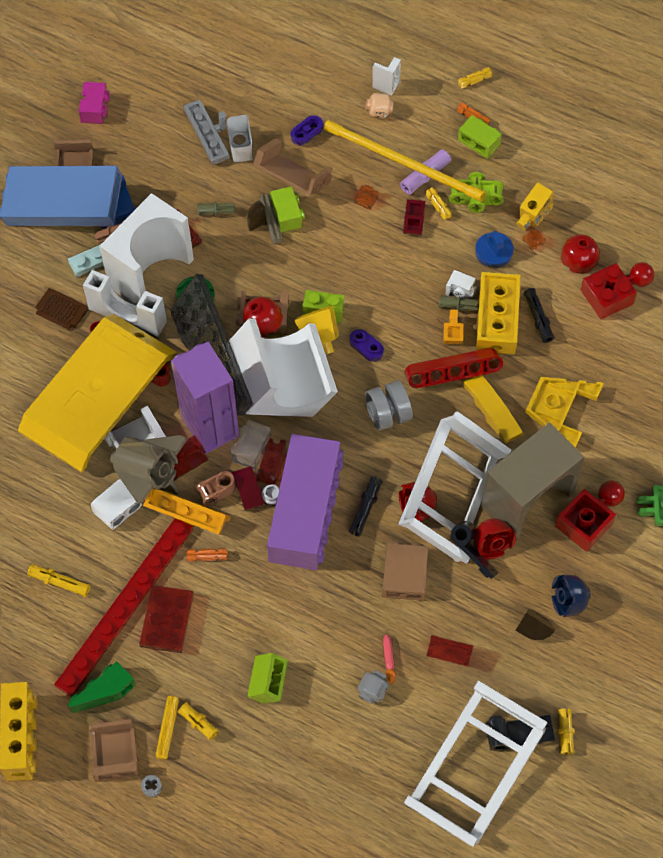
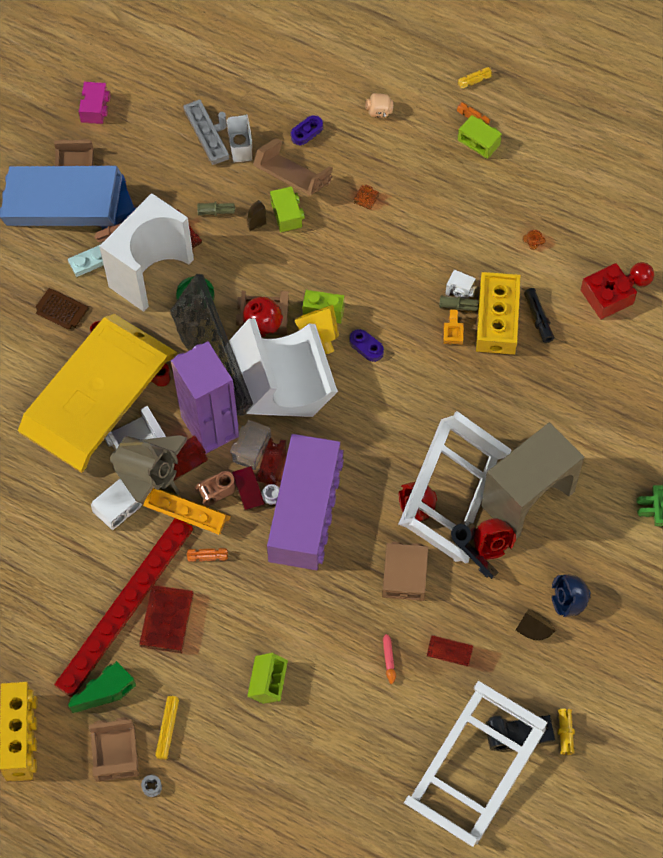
(51, 577): yellow pin -> none
(147, 315): white arch -> none
(198, 721): yellow pin -> none
(271, 219): dark tan axle -> none
(369, 497): black pin -> none
(373, 687): light grey head -> none
(383, 407): light grey wheel -> none
(386, 78): white panel -> none
(414, 217): dark red slope -> none
(417, 179): lavender axle -> none
(438, 203): yellow axle -> none
(445, 364): red beam -> none
(468, 190): yellow piece -> none
(485, 185): lime axle -> none
(493, 408): yellow slope -> none
(494, 249): blue tile -> none
(535, 206): yellow torso -> none
(554, 399): yellow wing -> none
(580, 253): red cylinder -> none
(596, 512): red brick -> none

